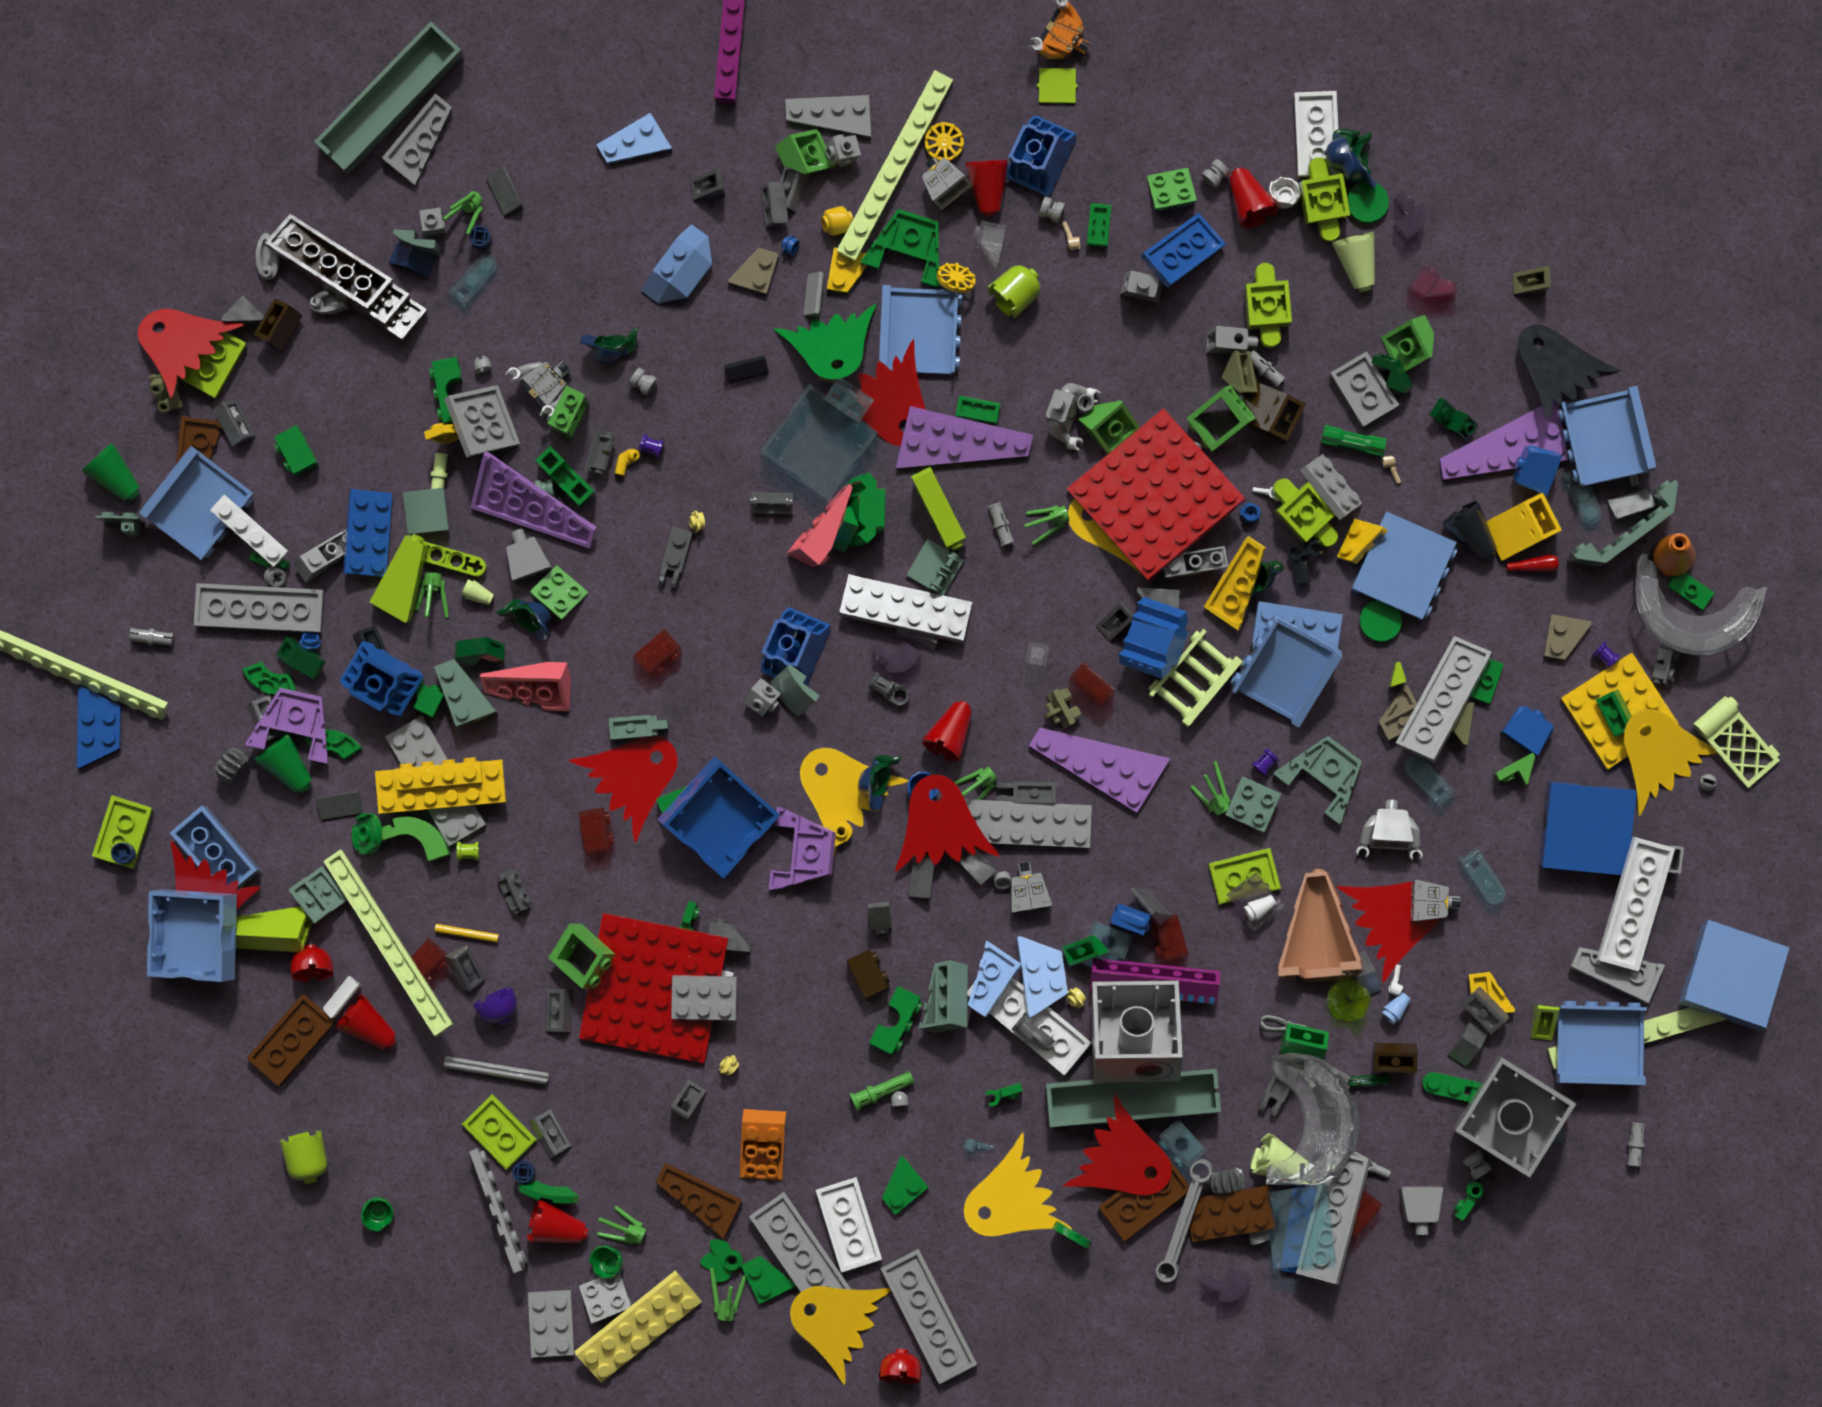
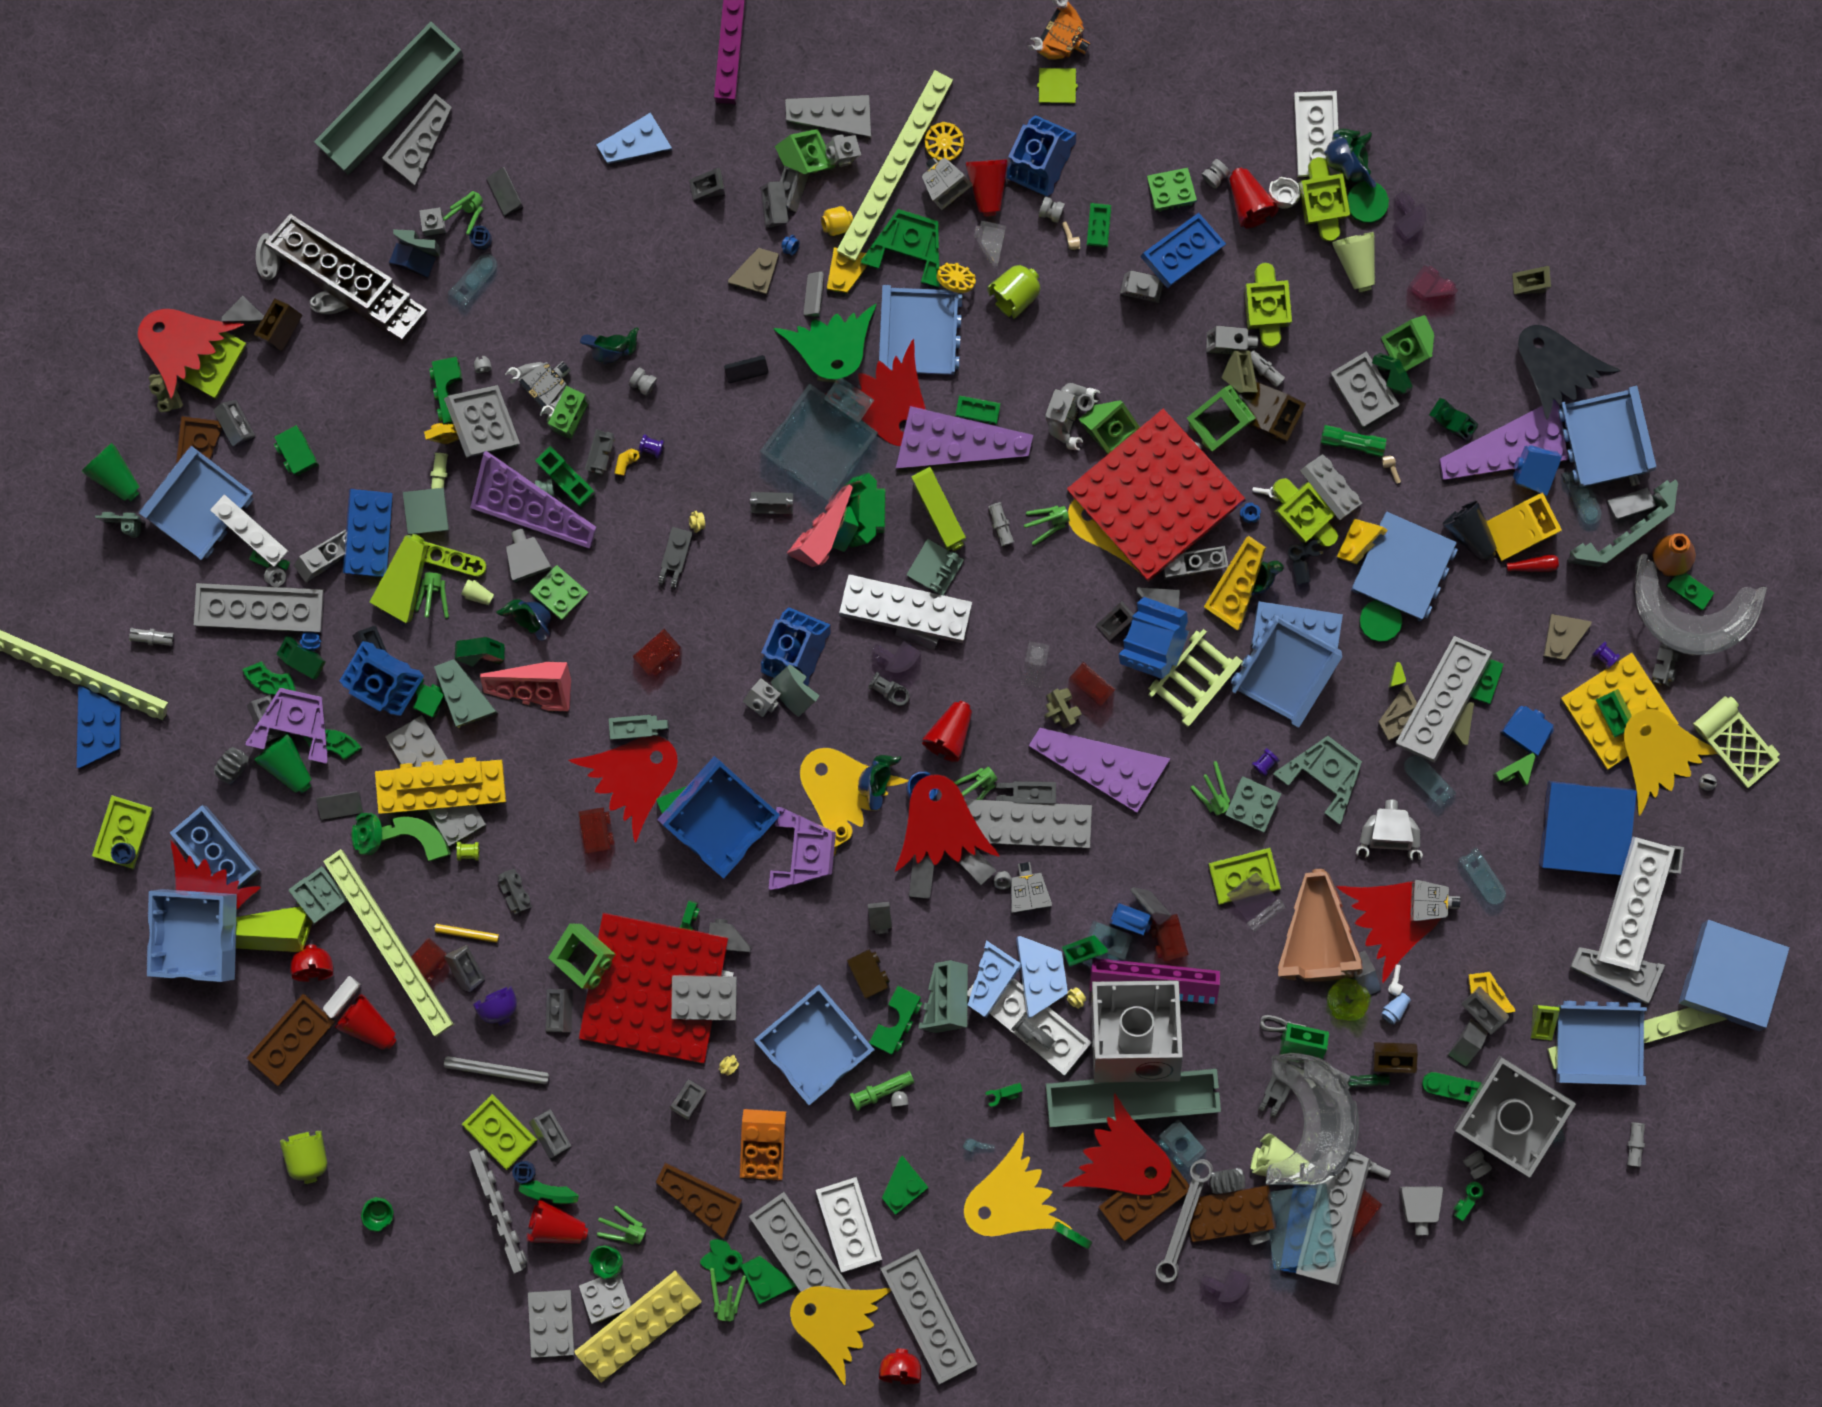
(680, 267): medium blue wedge -> none
(814, 1044): none -> medium blue tile
(1258, 908): white cone -> none

